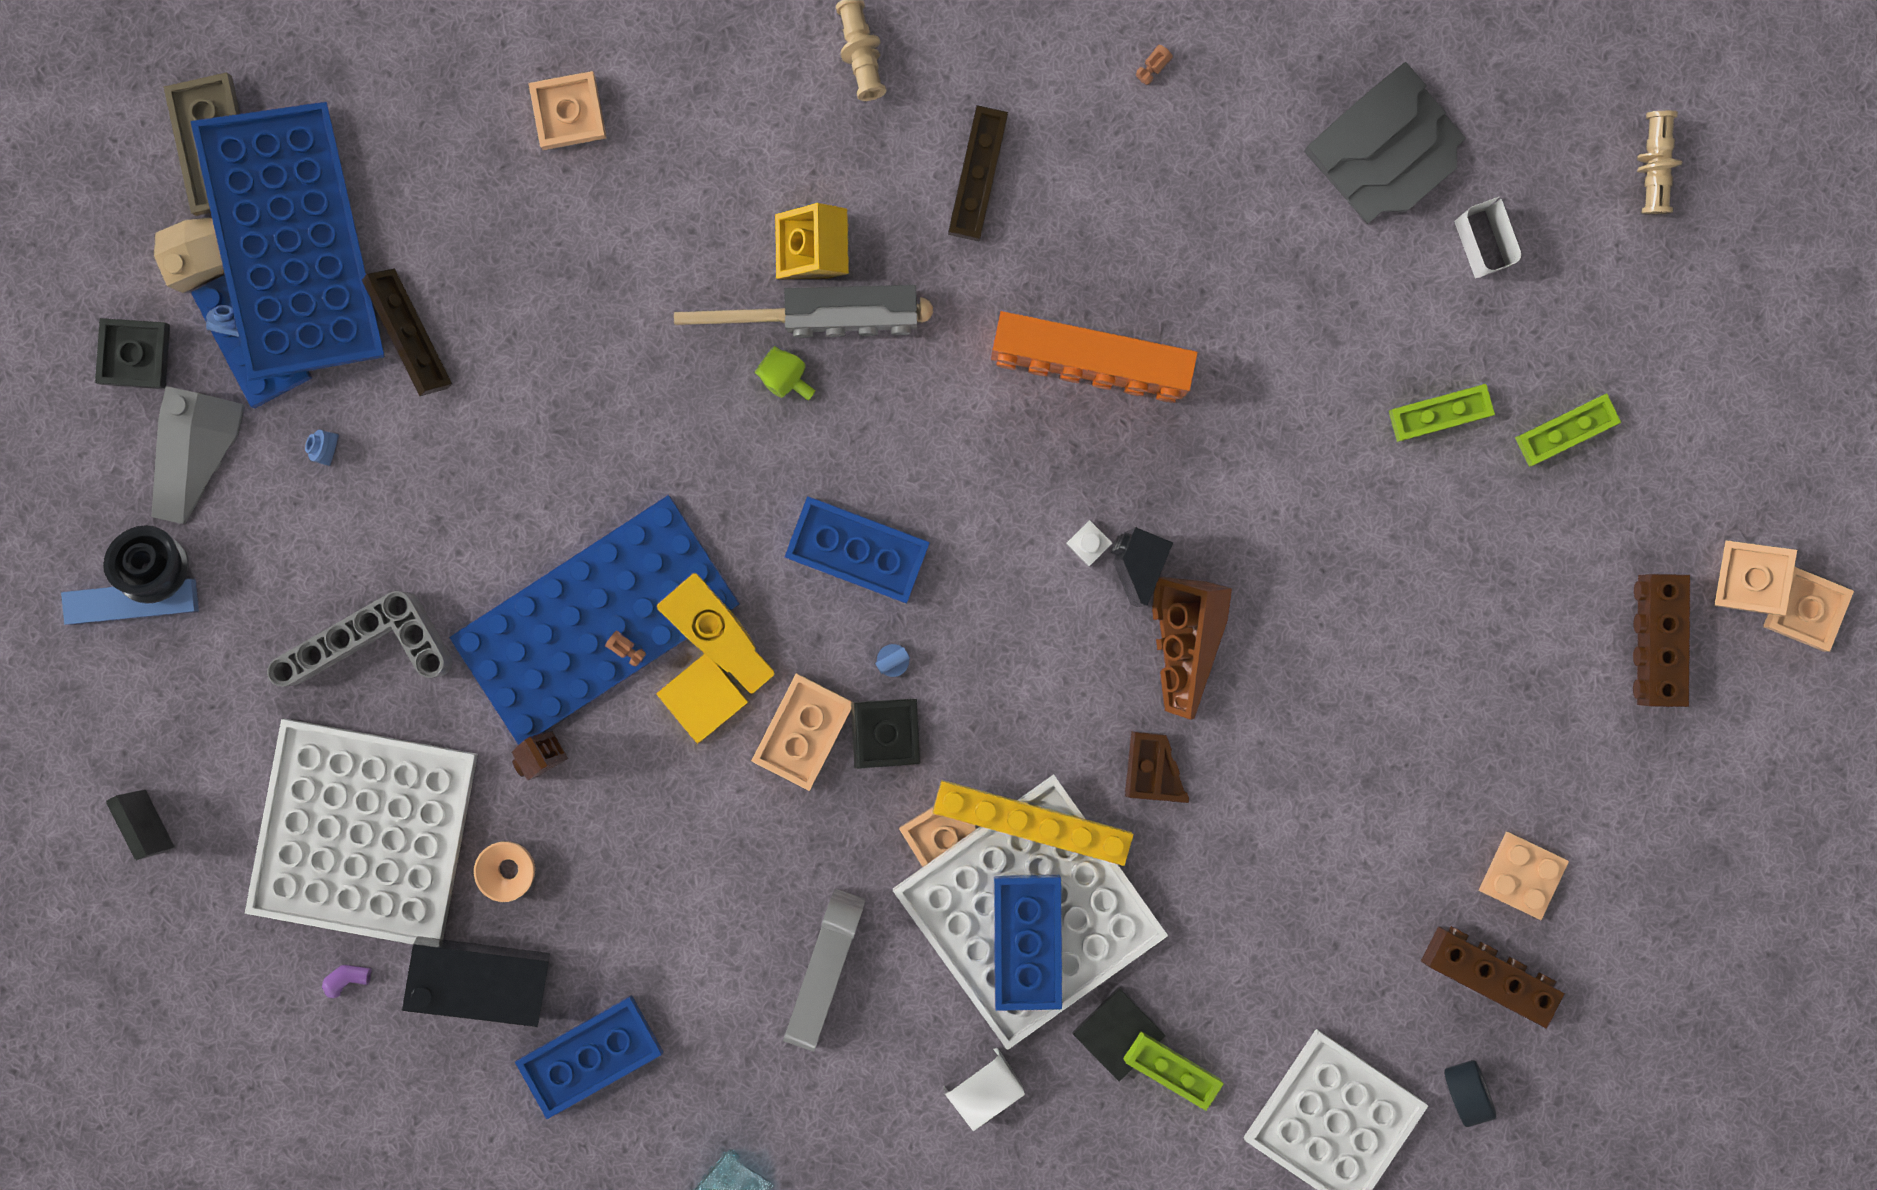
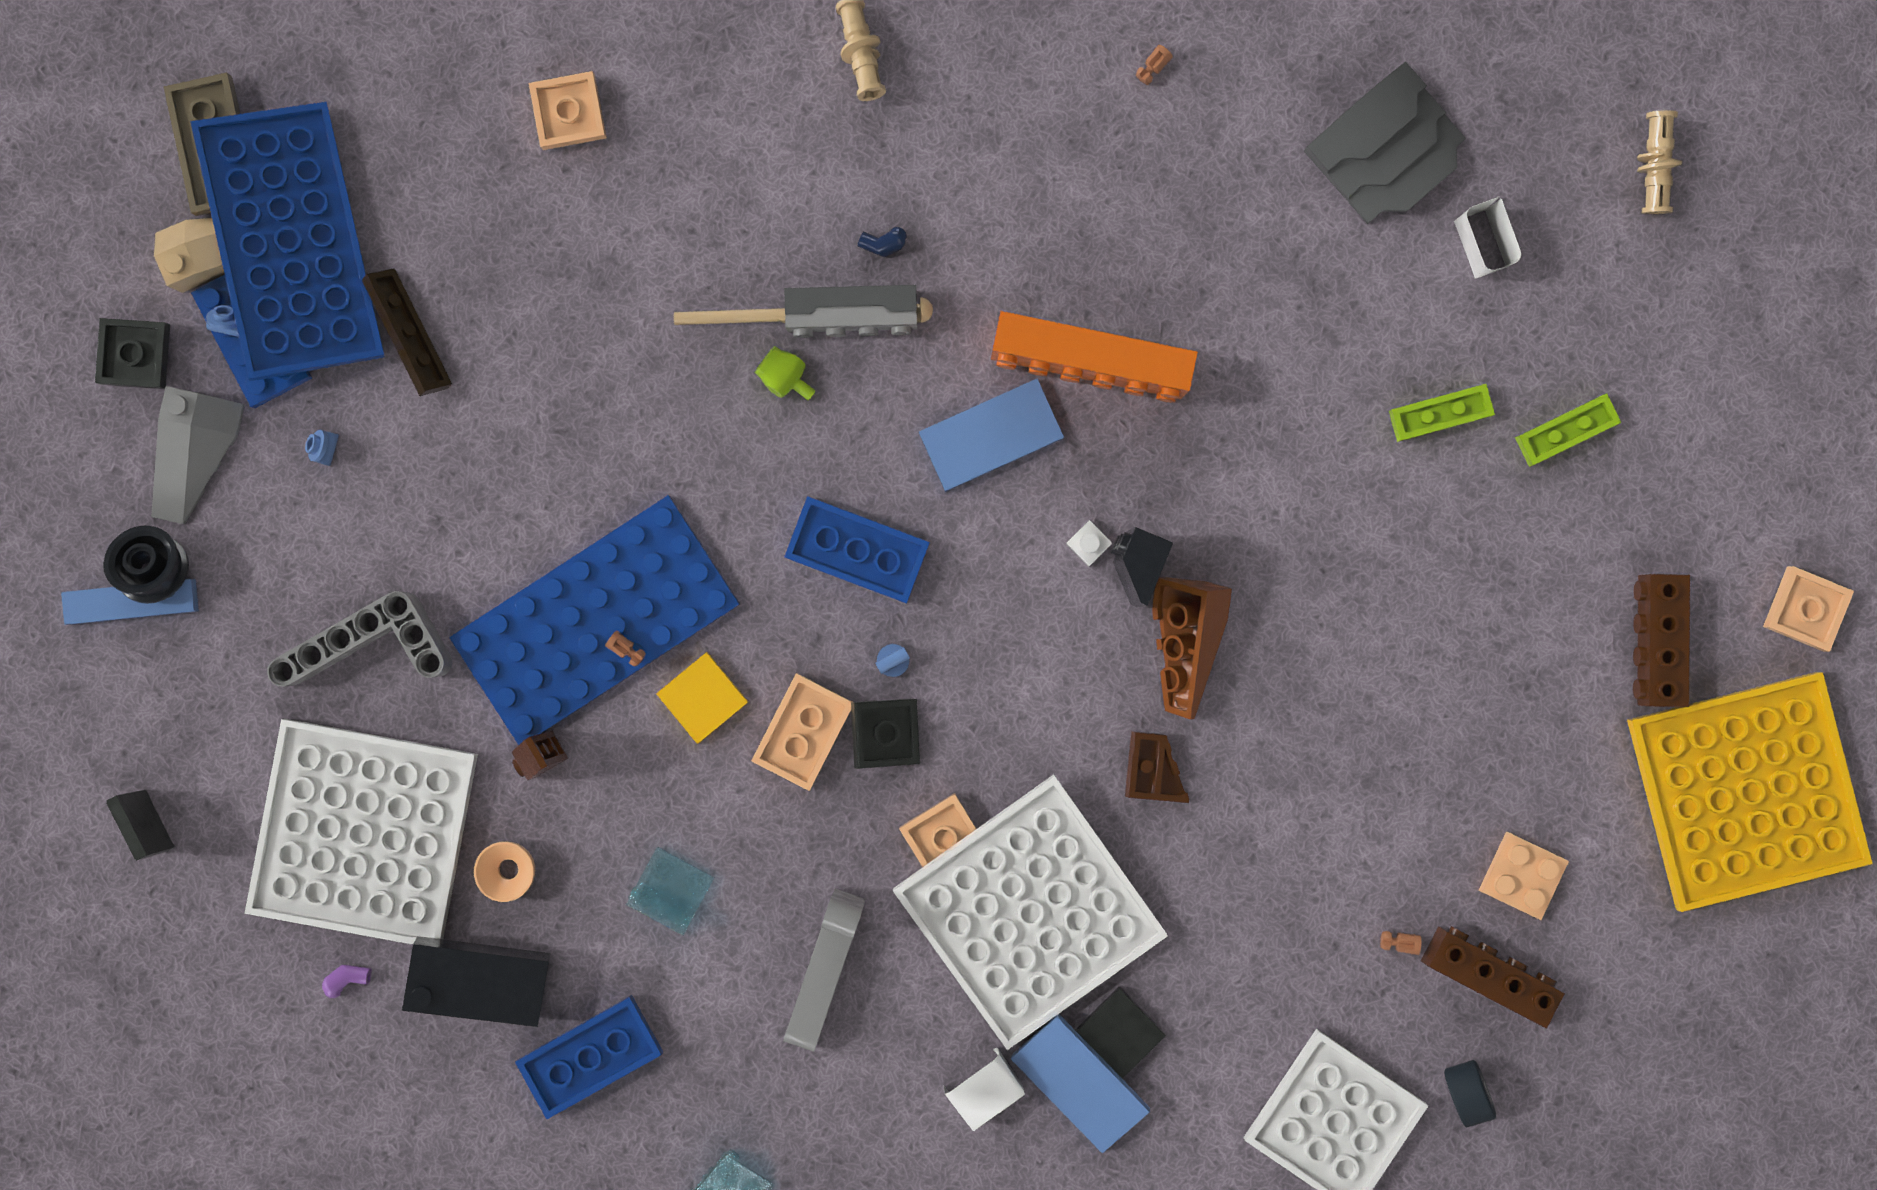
(670, 891): none -> clear light blue hinge
(715, 631): yellow piece -> none
(812, 242): yellow slope -> none
(884, 245): none -> dark blue arm
(978, 173): dark brown plate -> none
(991, 435): none -> medium blue tile
(1027, 942): blue plate -> none
(1032, 822): yellow plate -> none
(1080, 1083): none -> medium blue tile
(1173, 1071): lime plate -> none
(1403, 942): none -> nougat piece
(1749, 791): none -> yellow plate
(1755, 578): light nougat plate -> none

